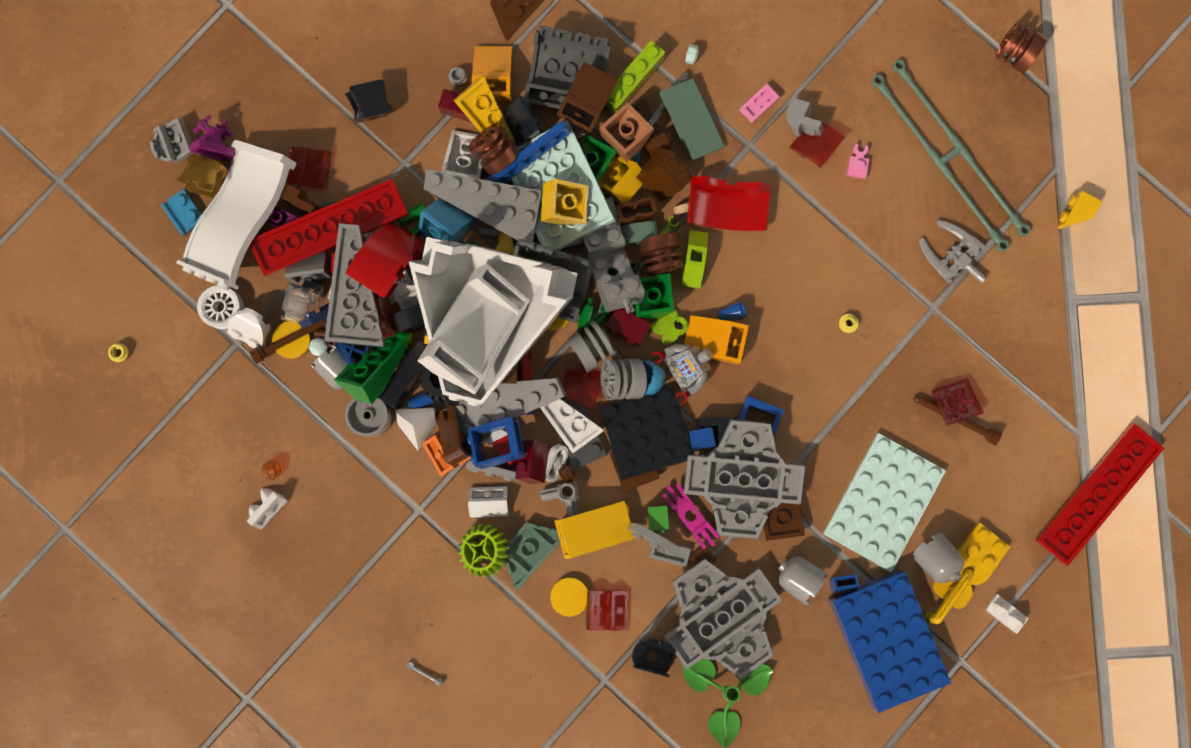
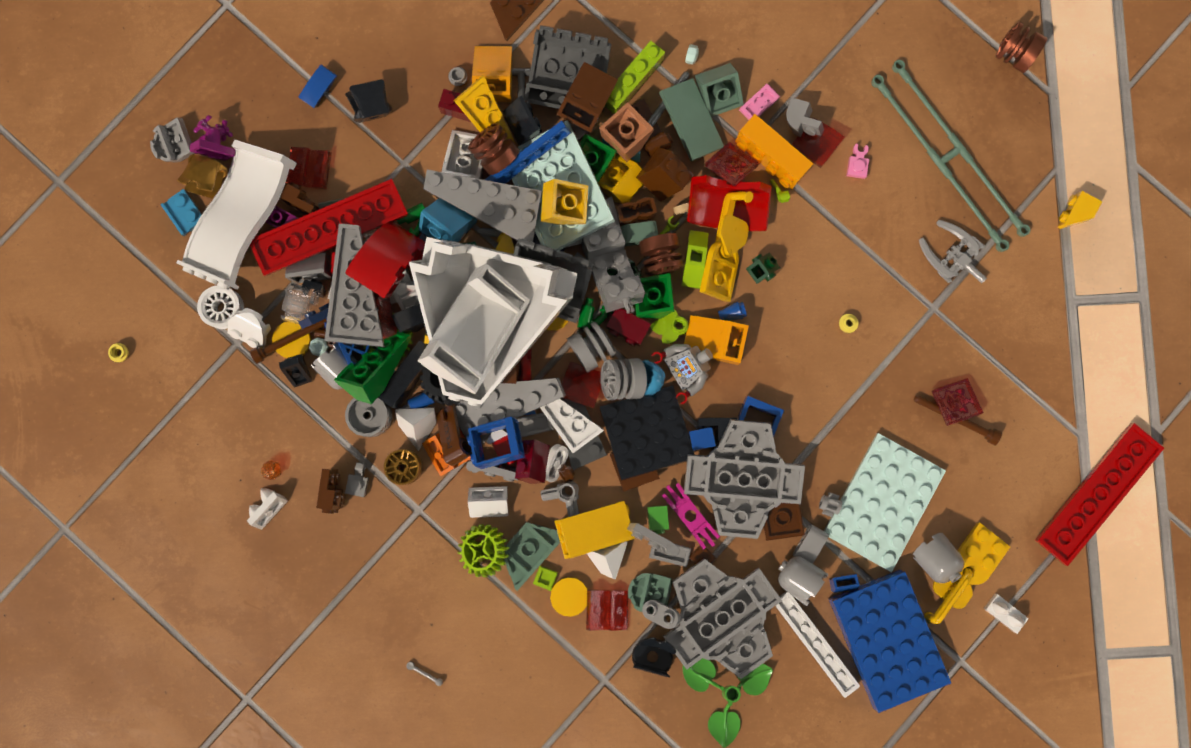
(296, 370): none -> black slope
(317, 86): none -> blue slope
(329, 497): none -> reddish brown plate
(357, 483): none -> light grey plate
(396, 460): none -> pearl gold wheel
(521, 73): none -> dark grey piece
(534, 424): none -> light grey tile
(545, 578): none -> lime tile
(609, 559): none -> white slope
(649, 587): none -> sand green slope
(660, 614): none -> light grey plate
(720, 89): none -> sand green slope
(723, 254): none -> yellow plate
(731, 164): none -> clear red tile
(763, 268): none -> dark green brick
(773, 152): none -> light orange piece
(781, 196): none -> lime hand
(811, 543): none -> light grey beam
(817, 645): none -> white plate
(830, 504): none -> light grey gear

